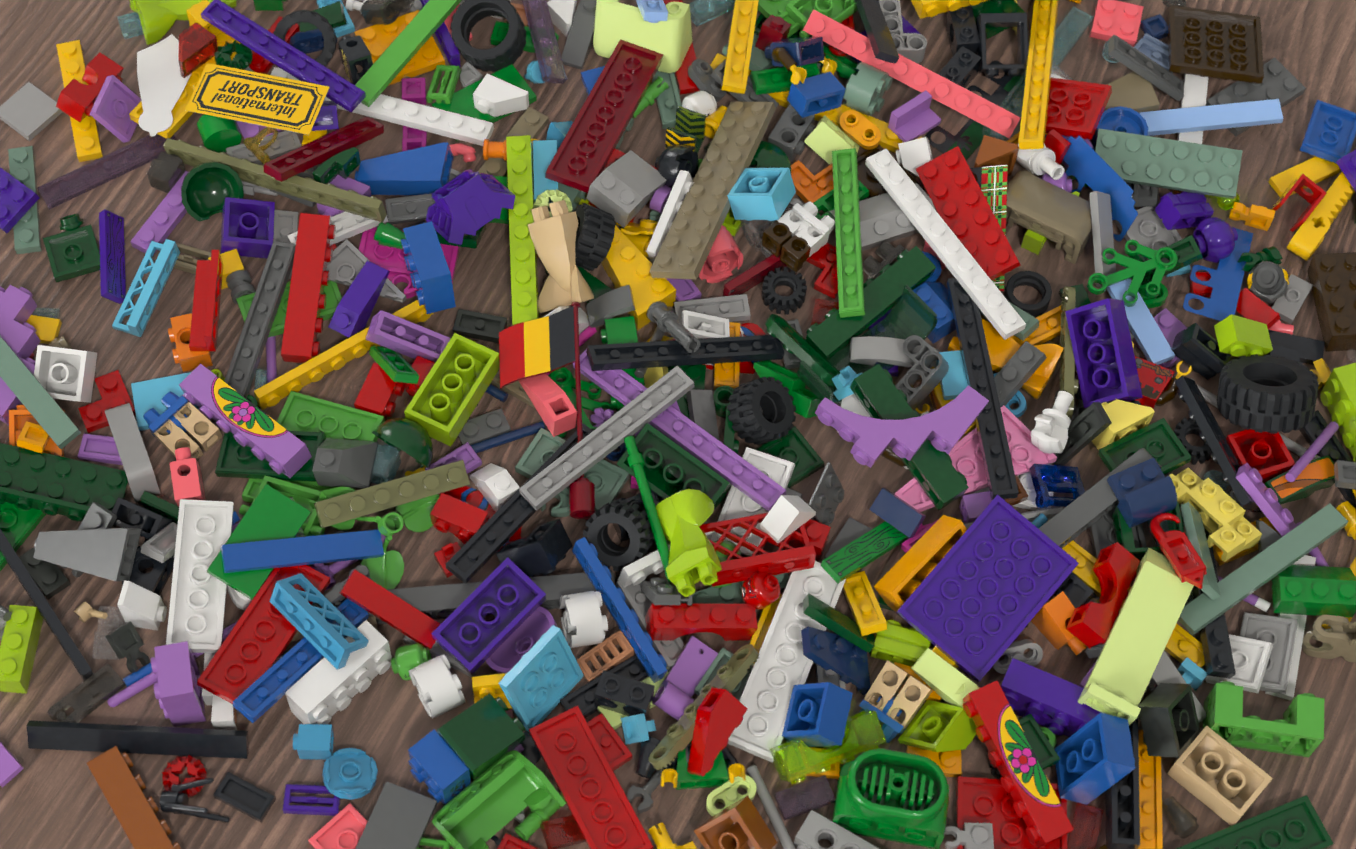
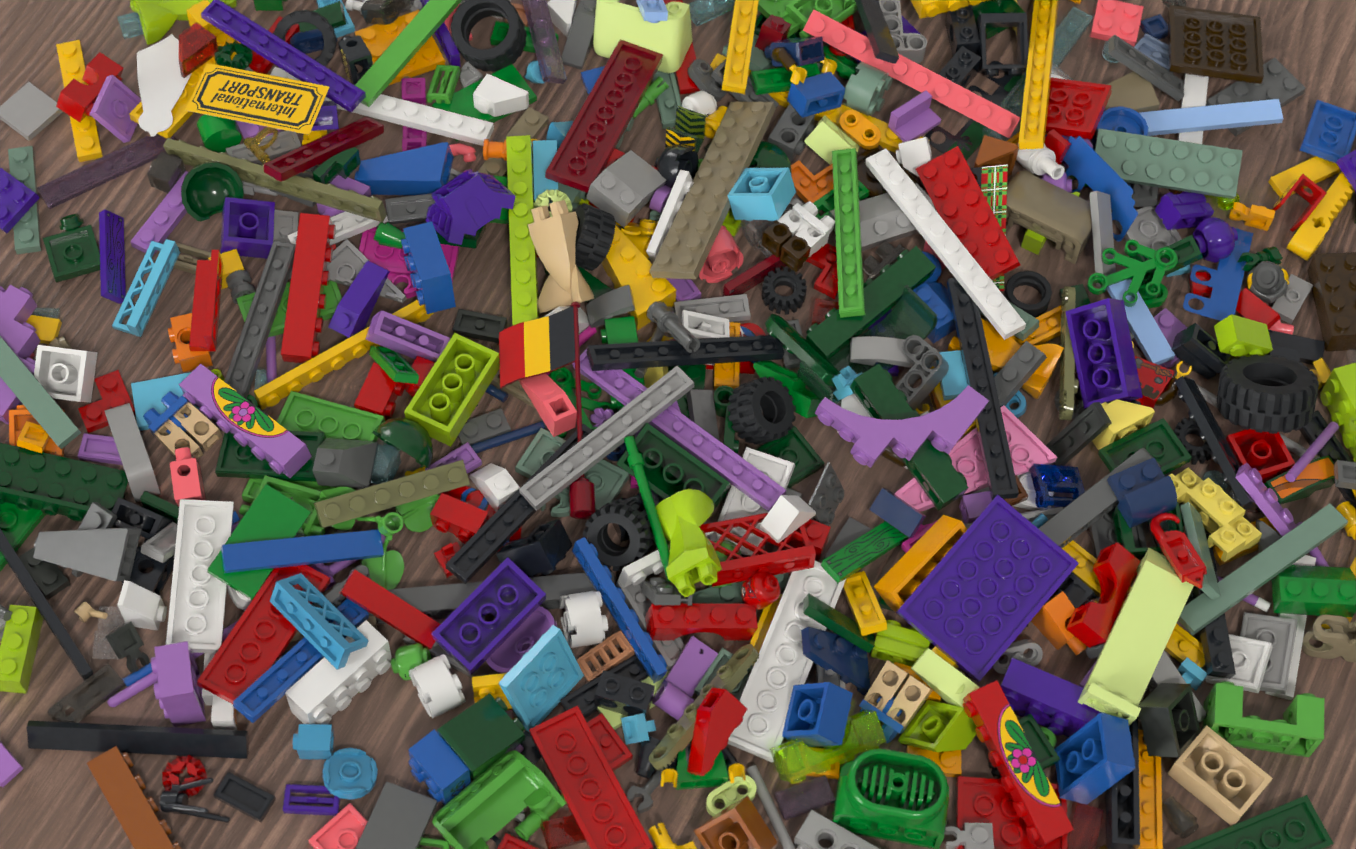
(1052, 426): white piece -> none

